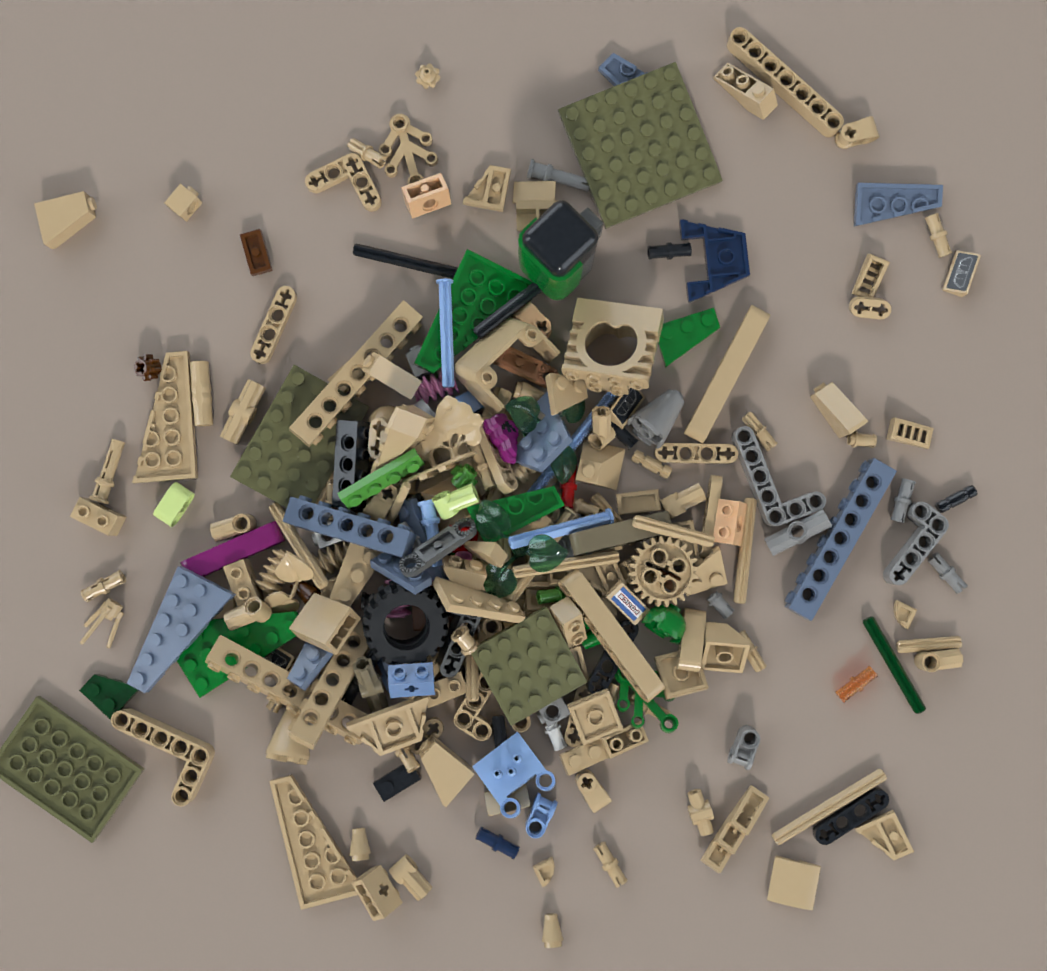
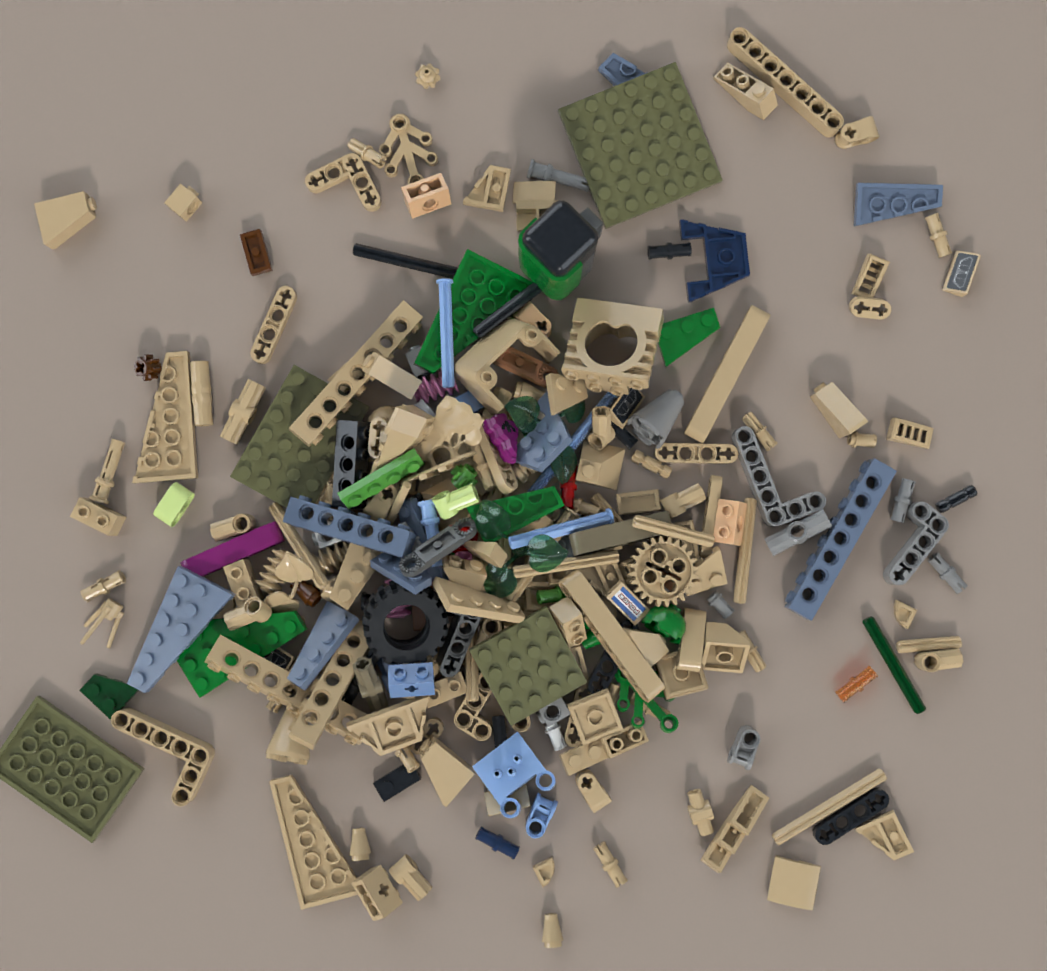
(325, 623): tan brick -> none
(465, 640): tan bush -> none
(649, 644): none -> tan slope

